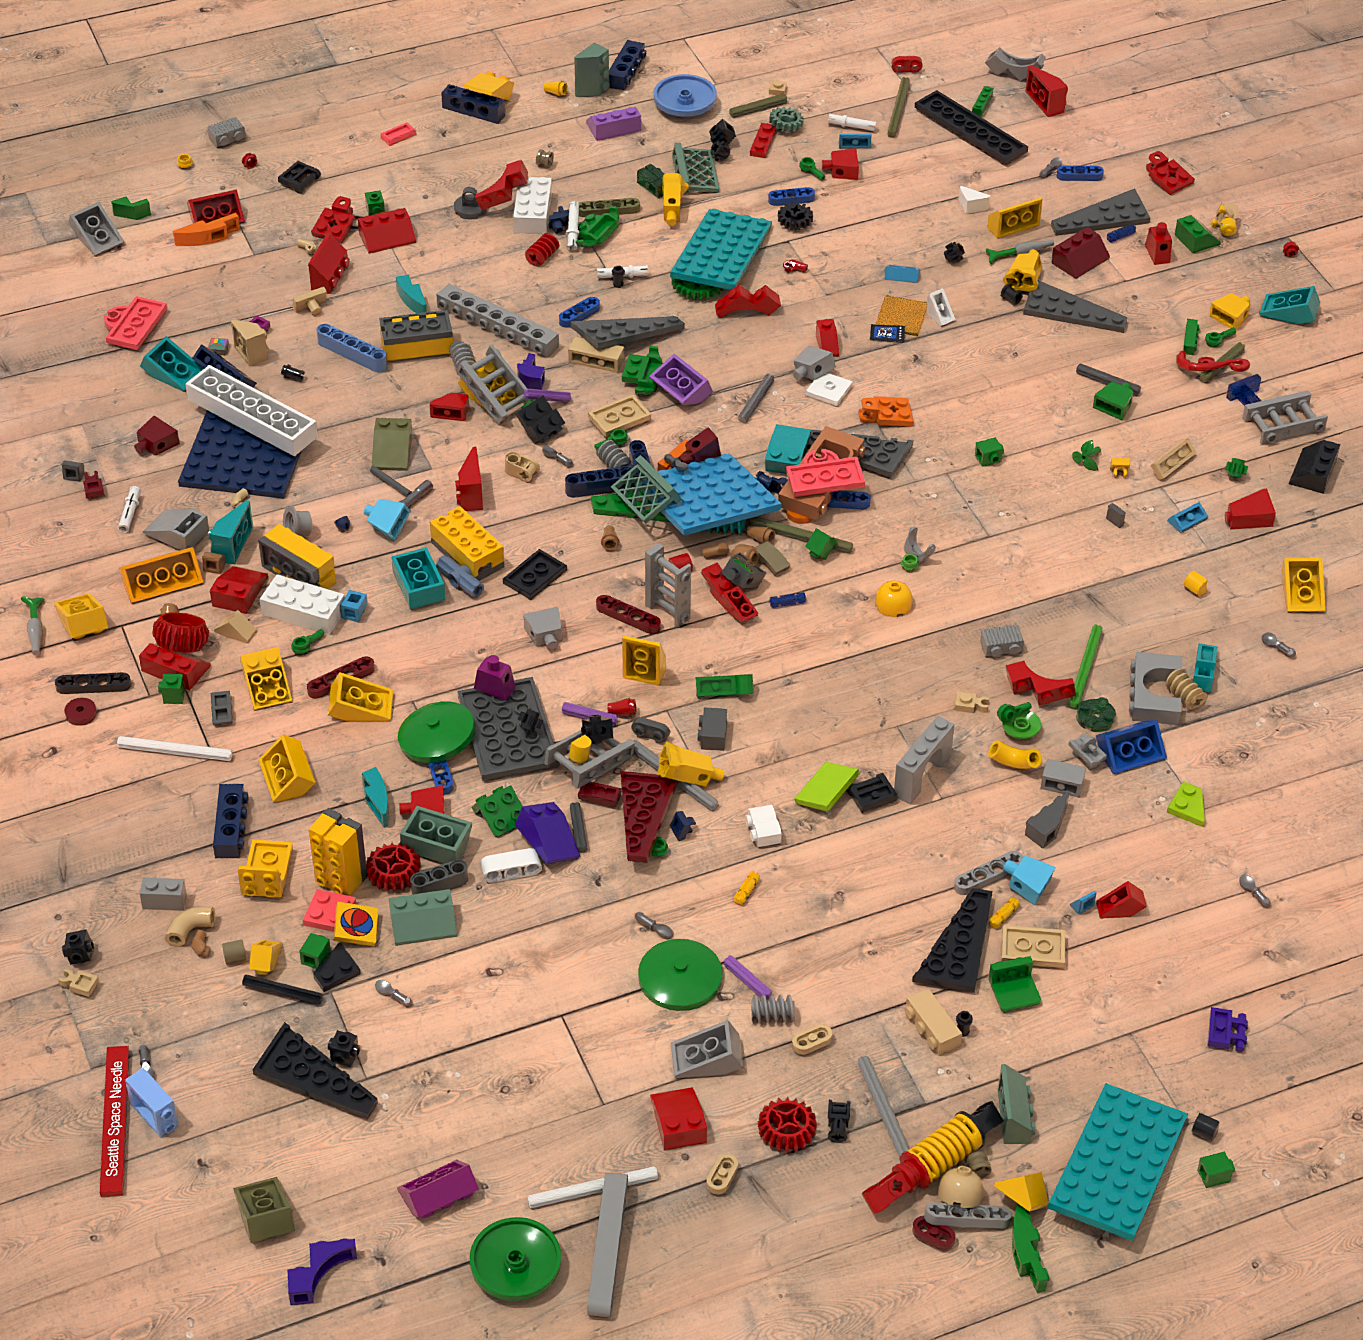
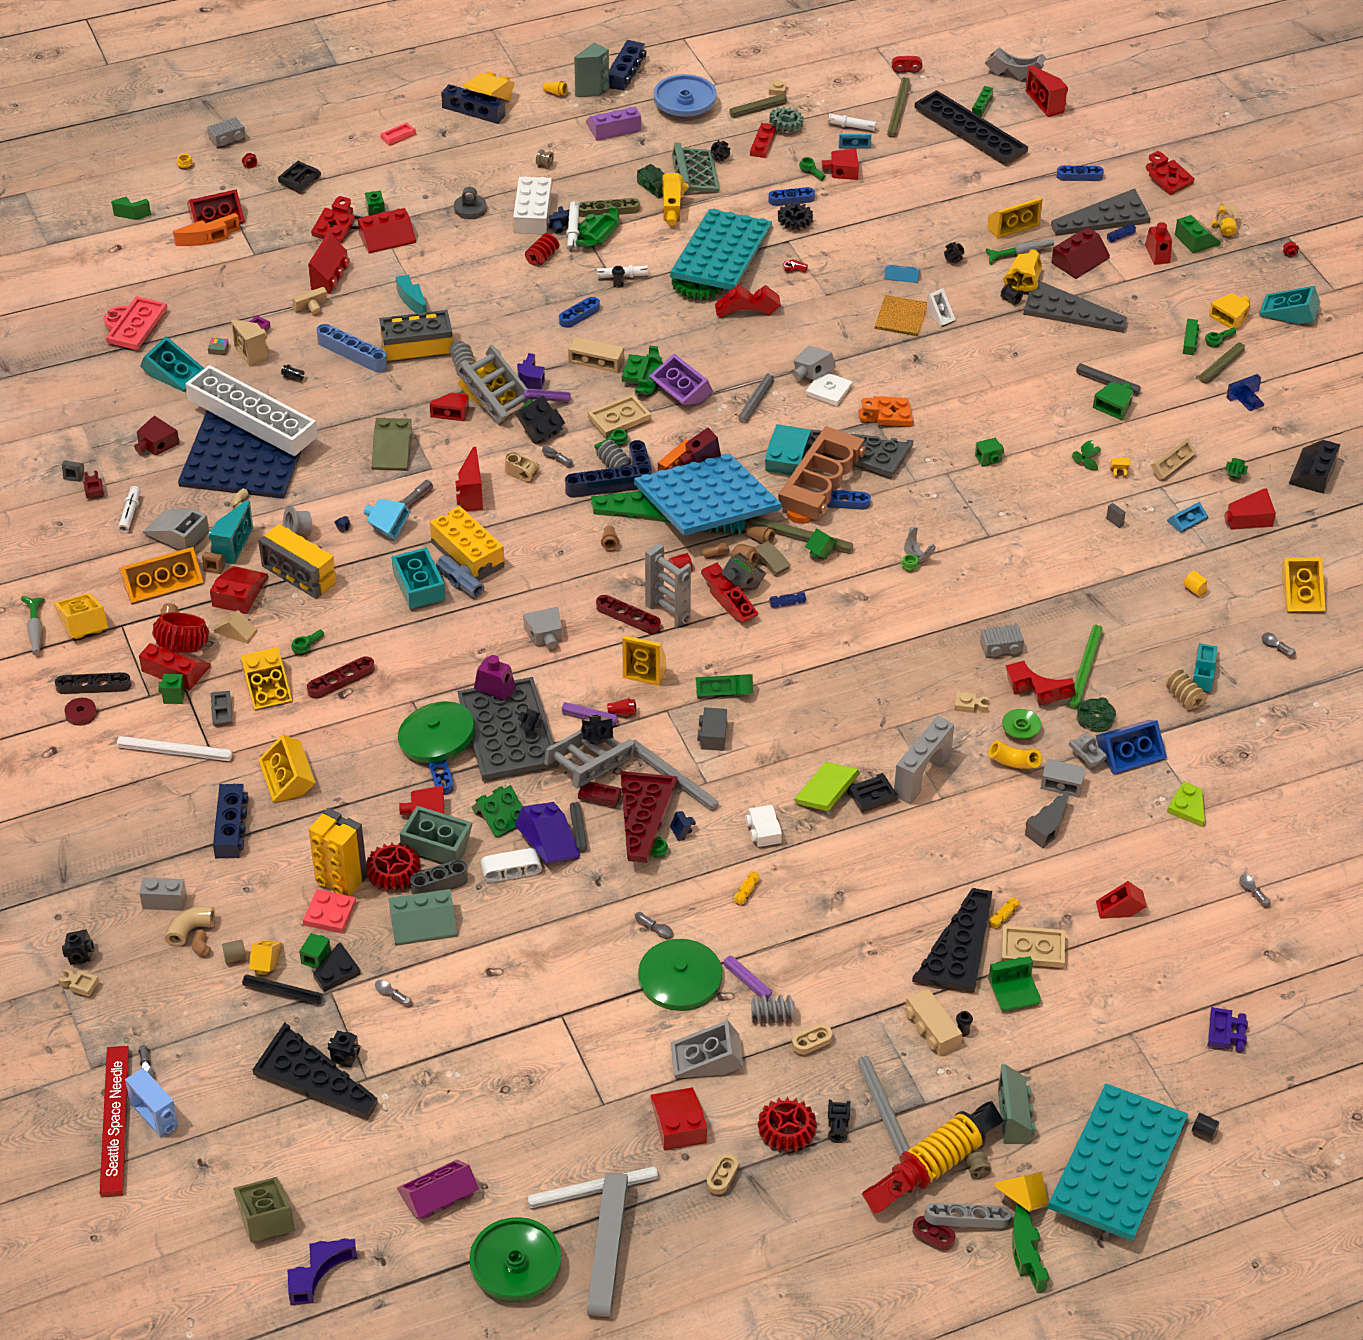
(95, 229): light grey slope -> none
(206, 357): dark blue brick -> none
(265, 868): yellow bracket -> none
(302, 604): white brick -> none
(309, 246): tan arm -> none
(353, 605): dark azure brick -> none
(355, 924): tile -> none
(359, 700): yellow slope -> none
(376, 794): teal slope -> none
(390, 481): dark grey bar -> none
(498, 320): light grey brick -> none
(501, 190): red arch -> none
(534, 574): black tile -> none
(580, 749): yellow brick -> none
(619, 331): dark grey wing -> none
(650, 729): dark grey plate -> none
(655, 481): sand green fence -> none
(675, 462): flat silver piece -> none
(687, 766): yellow piece -> none
(722, 131): black brick -> none
(771, 484): dark blue connector -> none
(824, 474): coral plate -> none
(827, 336): red slope -> none
(887, 333): black sticker -> none
(893, 598): yellow cylinder -> none
(962, 1187): tan cylinder -> none
(969, 879): light grey beam -> none
(973, 201): white slope -> none
(1007, 711): green plate -> none
(1029, 877): medium azure torso -> none
(1055, 163): flat silver piece -> none
(1084, 903): dark azure slope -> none
(1146, 705): light grey arch -> none
(1209, 363): red plant -> none
(1215, 1169): green brick -> none
(1281, 405): light grey fence -> none

